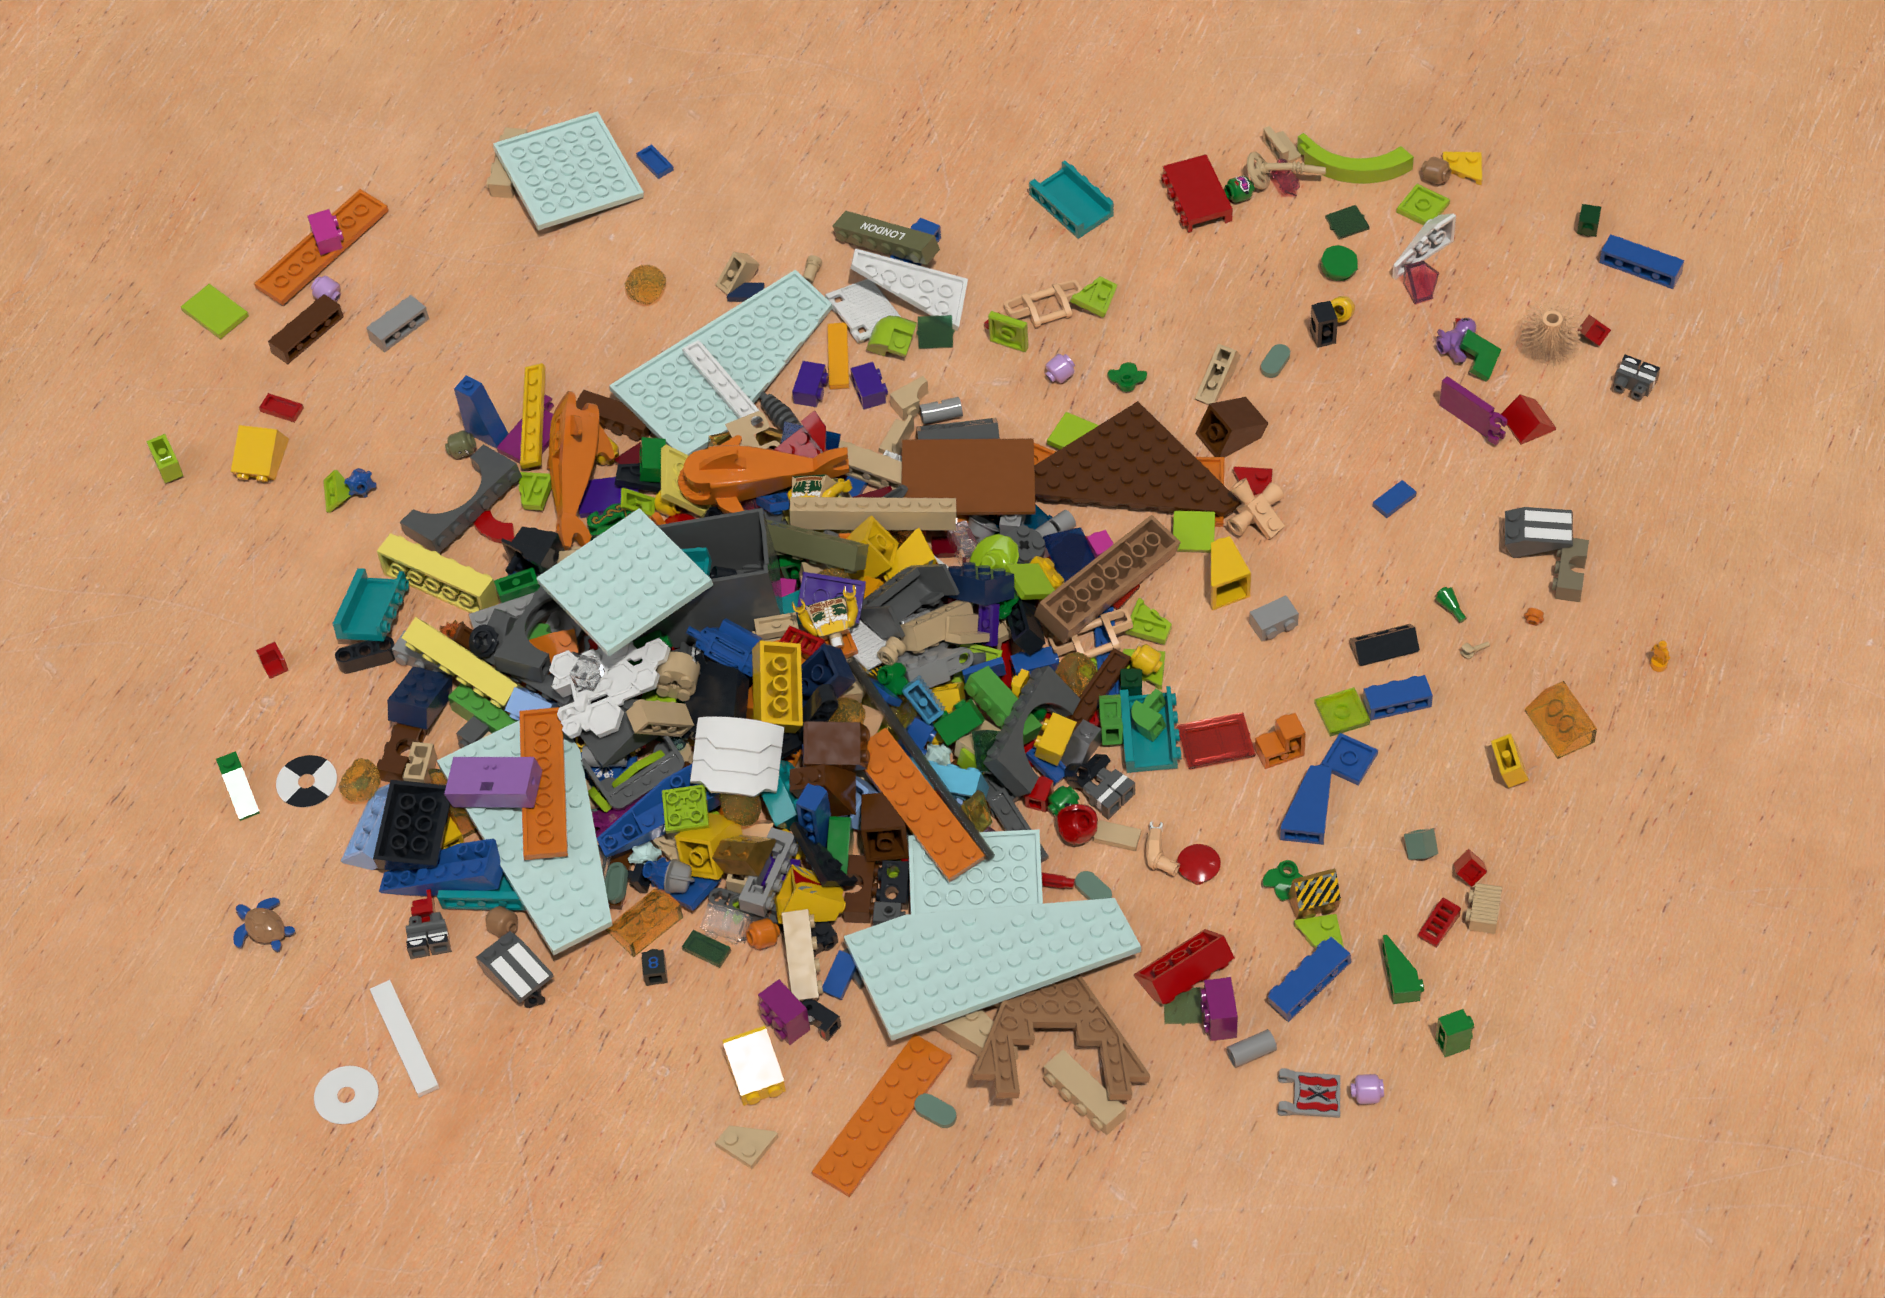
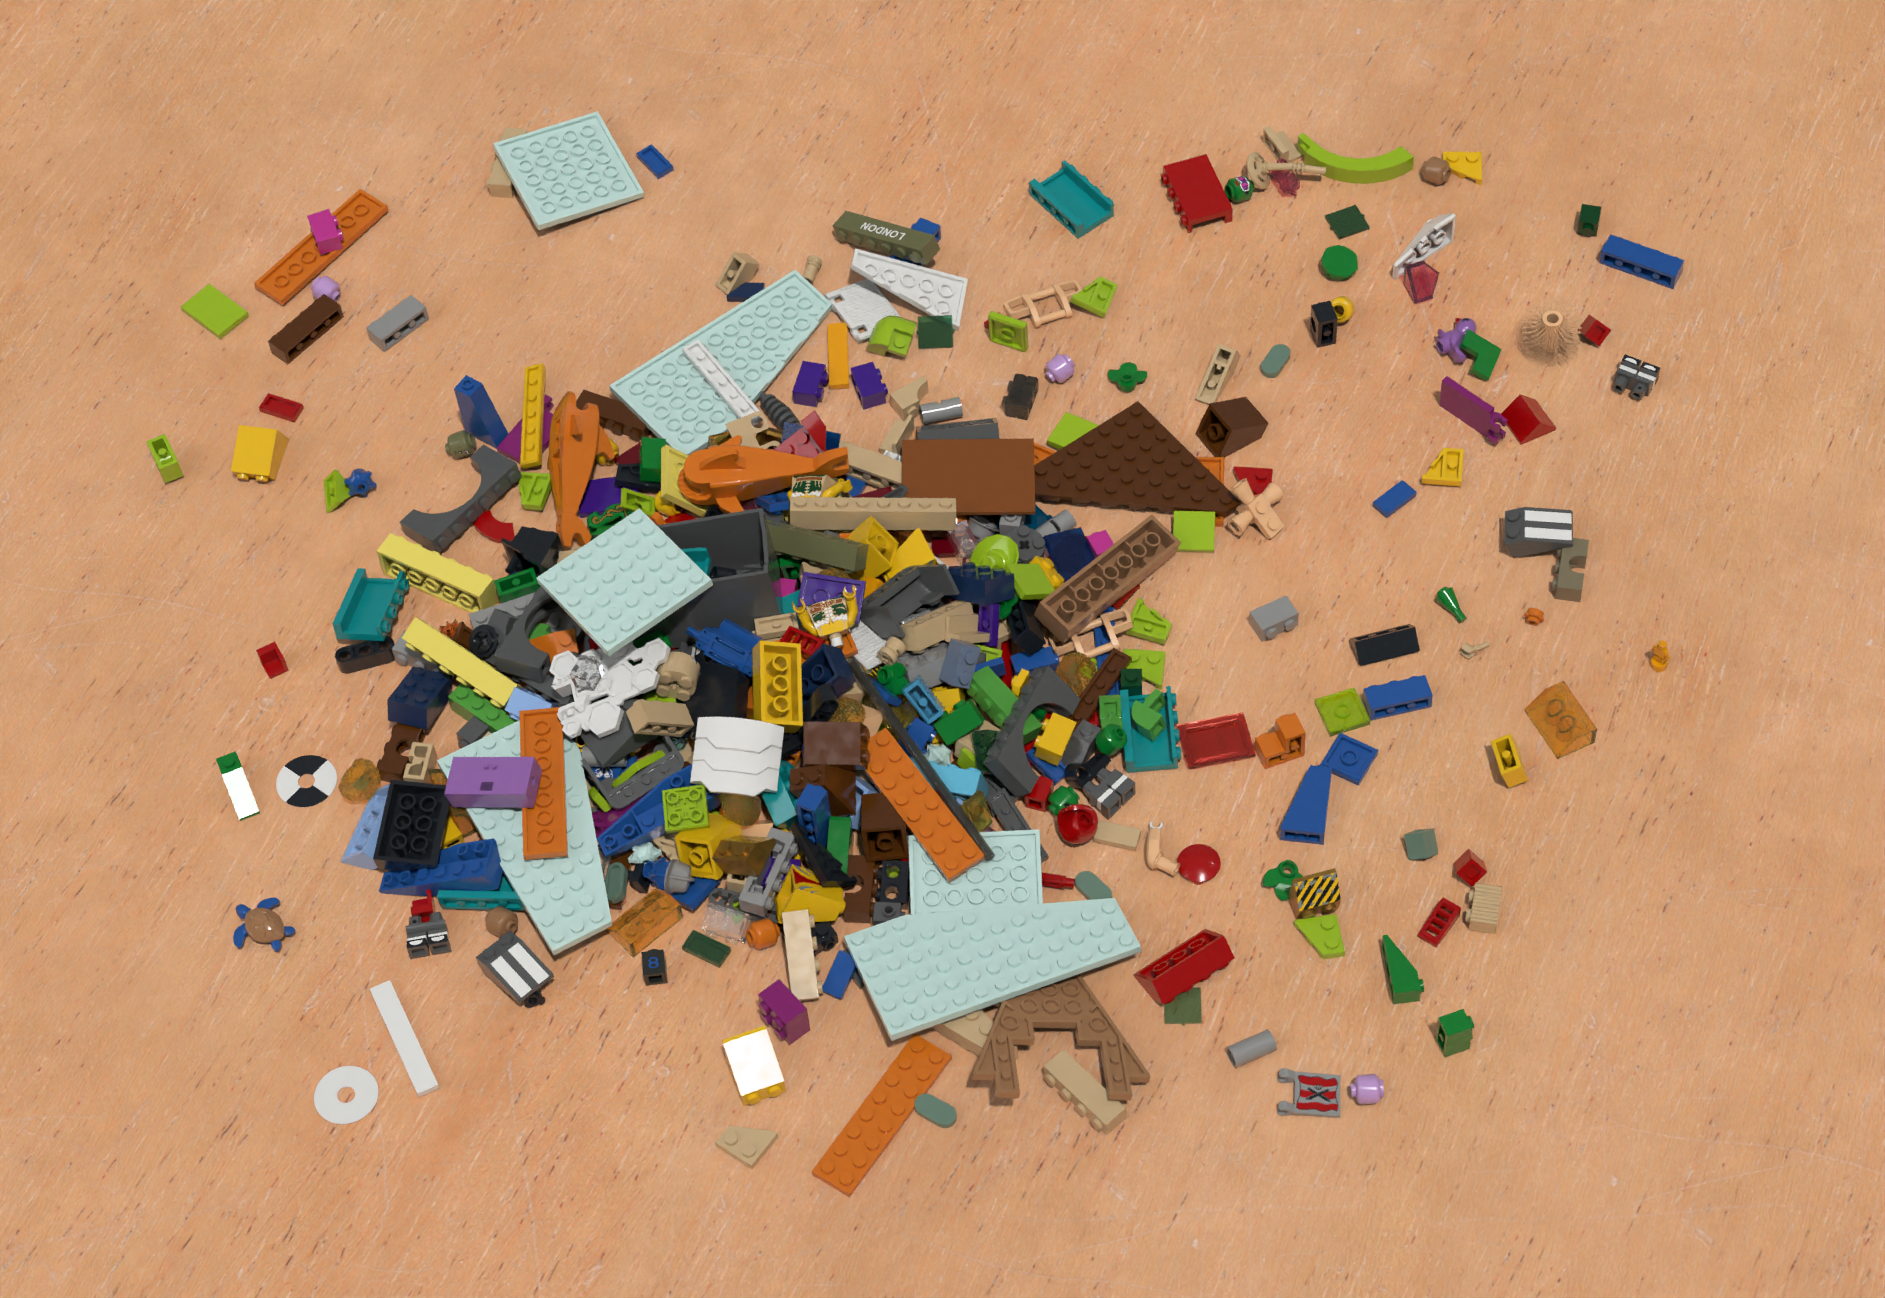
(645, 284): clear yellow hair -> none
(822, 1018): black leg -> none
(960, 663): none -> sand blue brick
(1020, 396): none -> clear smoke brick
(1111, 739): none -> green head
(1146, 659): yellow head -> none
(1219, 1009): magenta brick -> none
(1228, 574): yellow slope -> none
(1309, 978): blue brick -> none
(1422, 205): lime tile -> none
(1446, 468): none -> yellow wing

